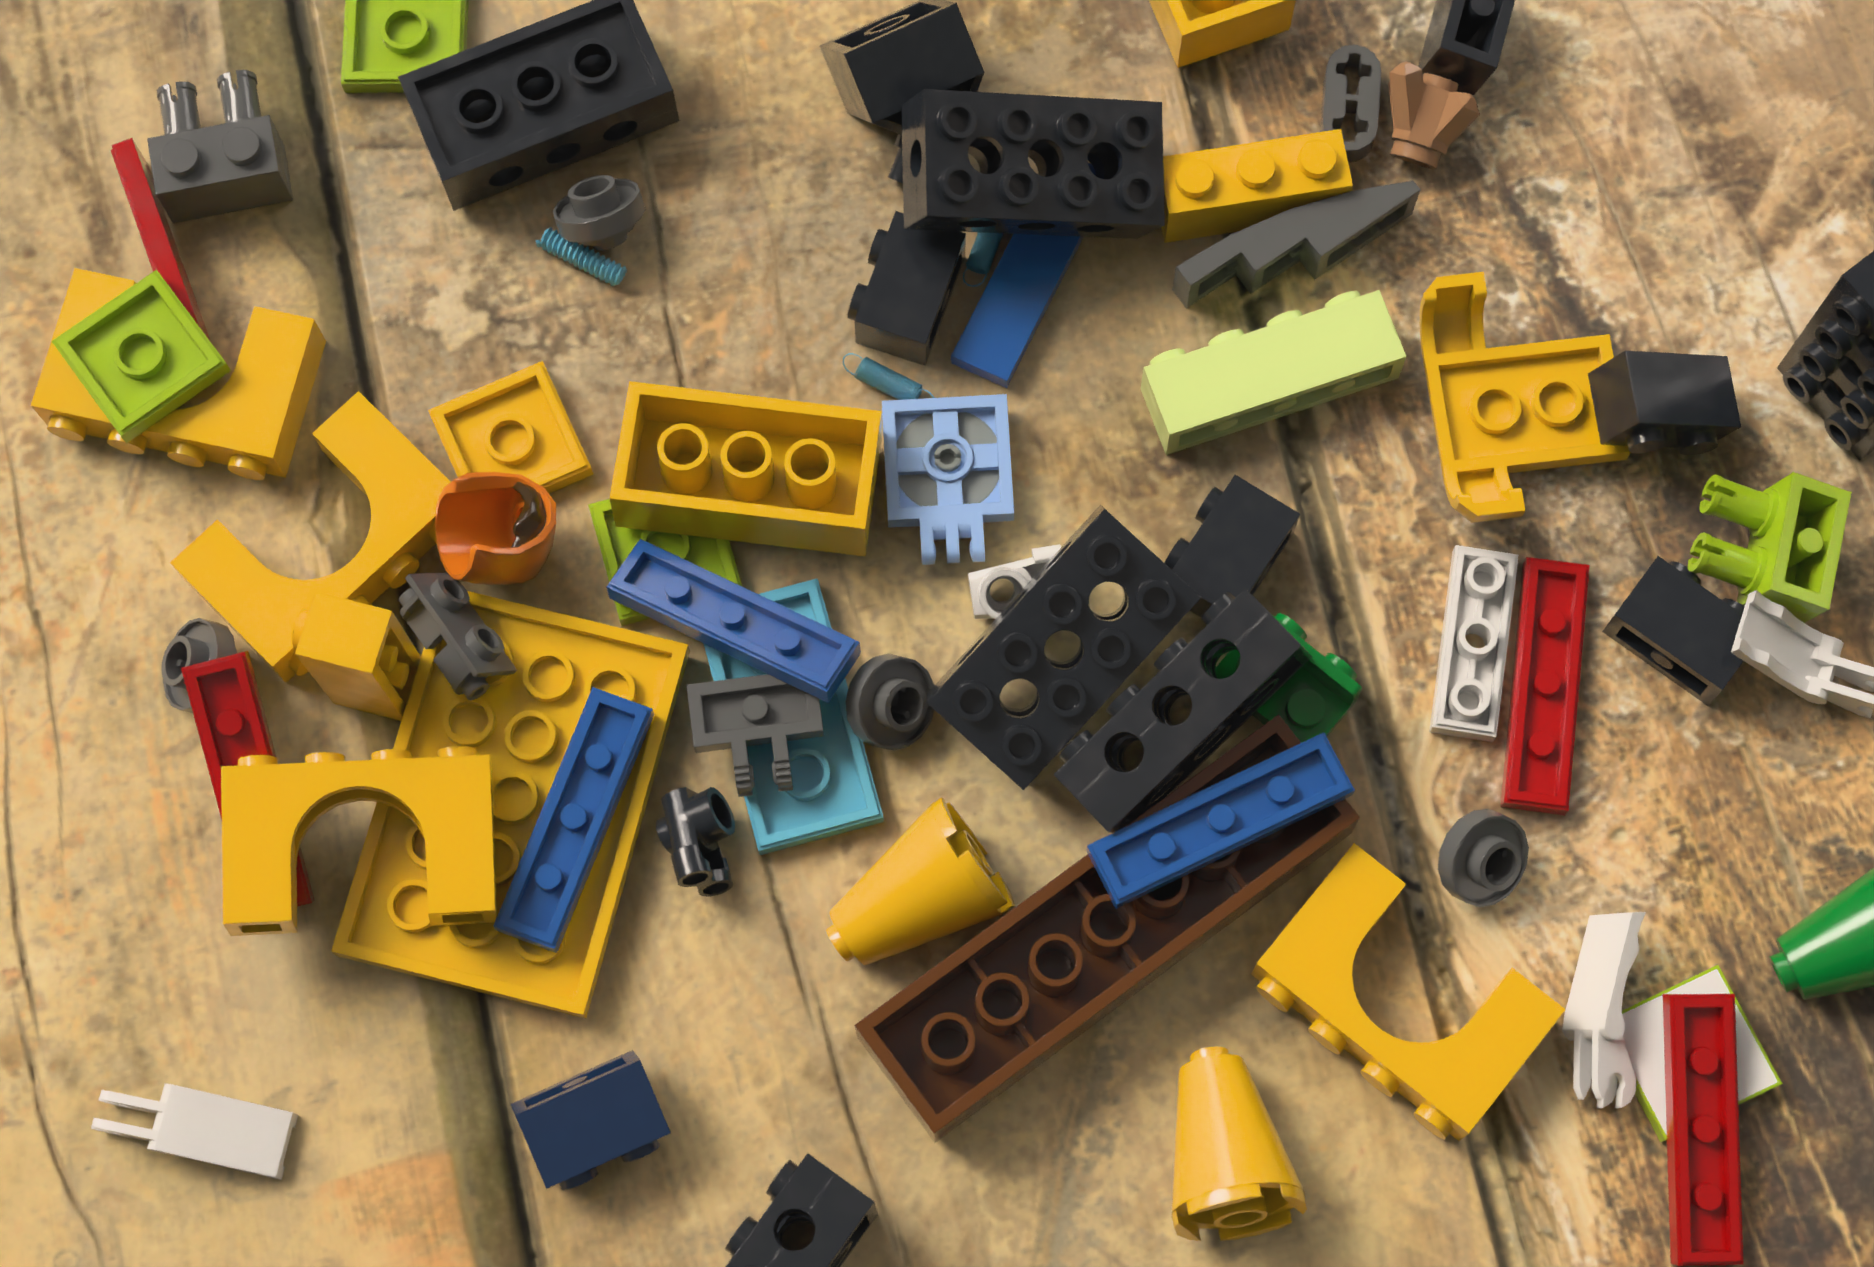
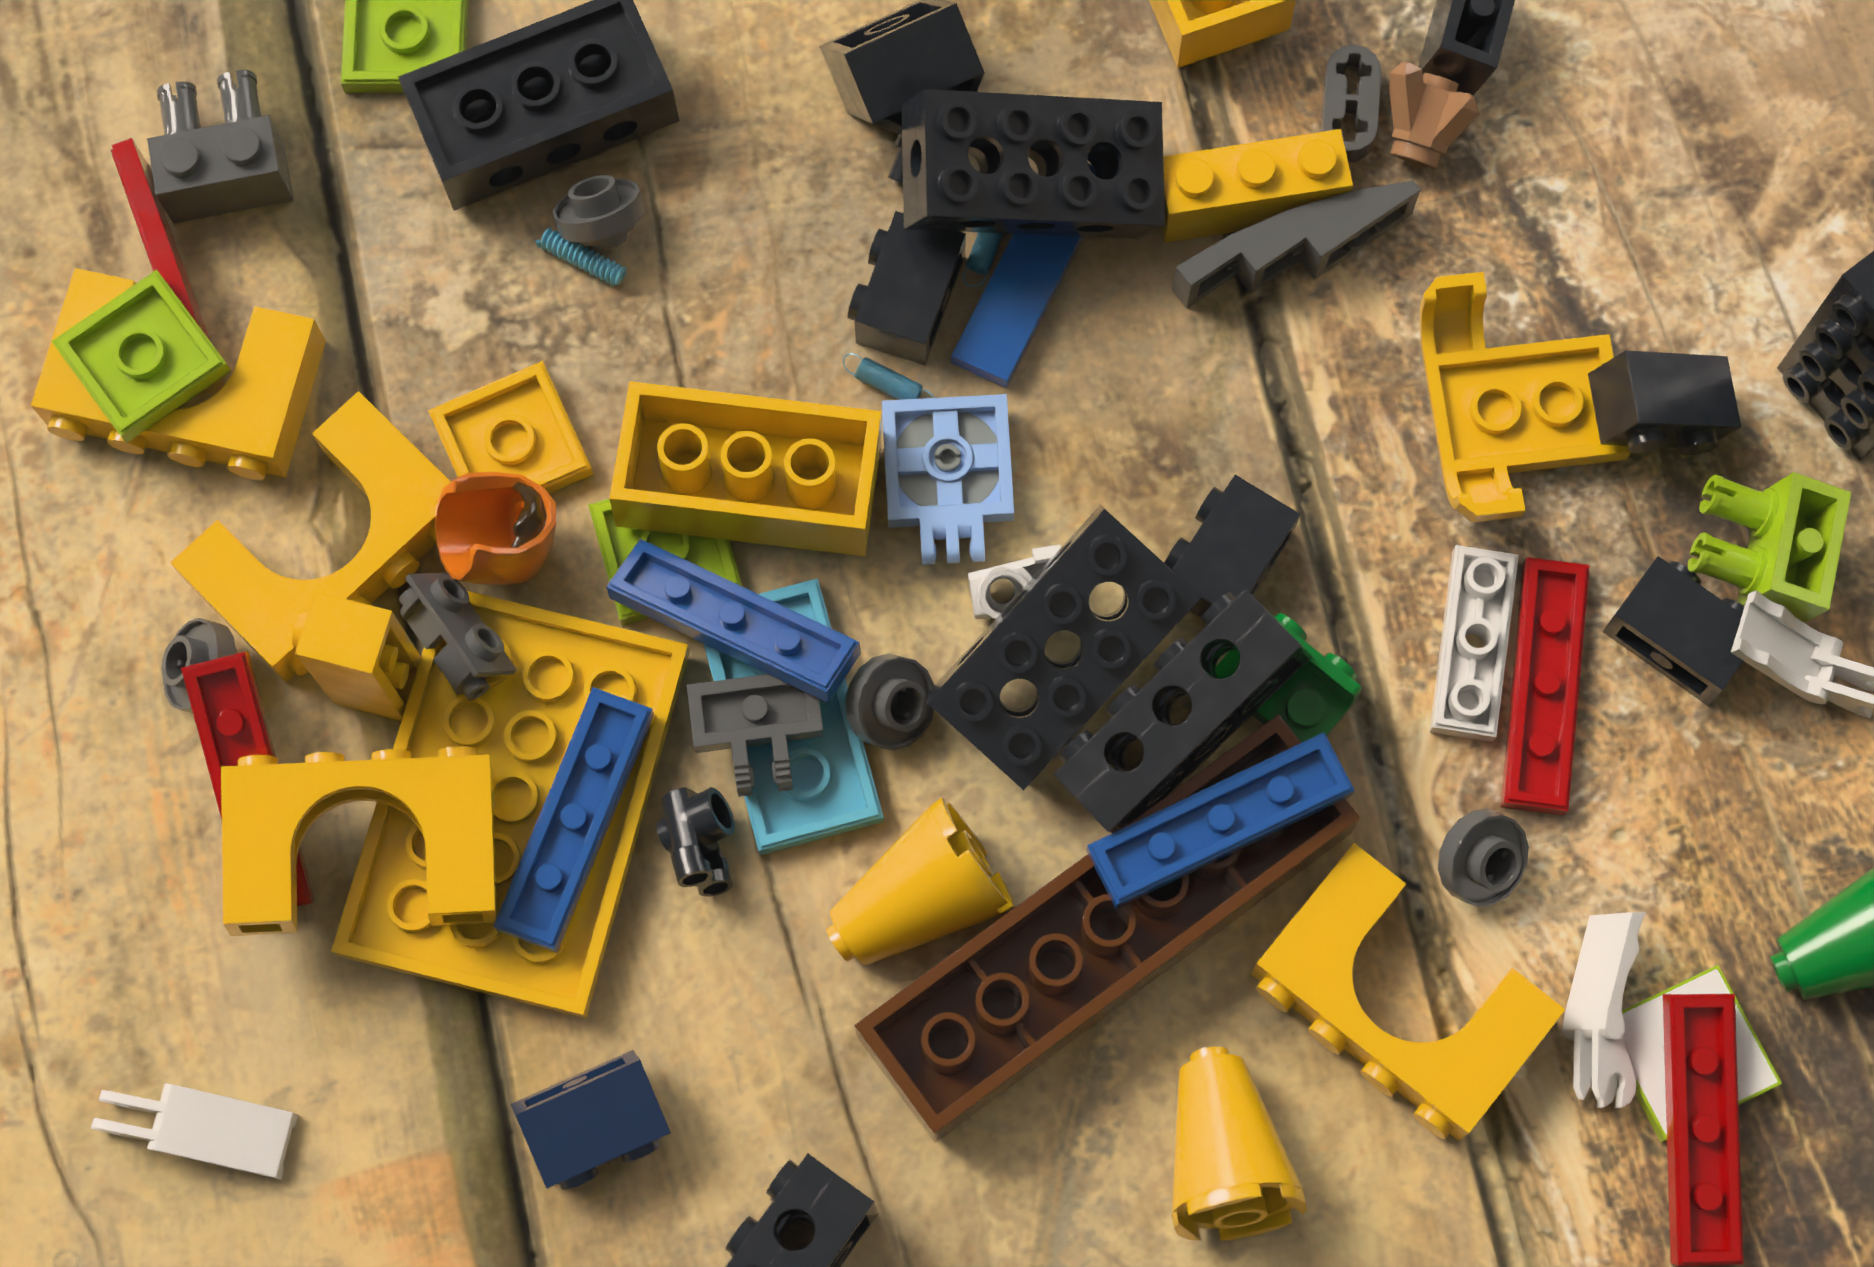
(1271, 370): yellowish green brick -> none

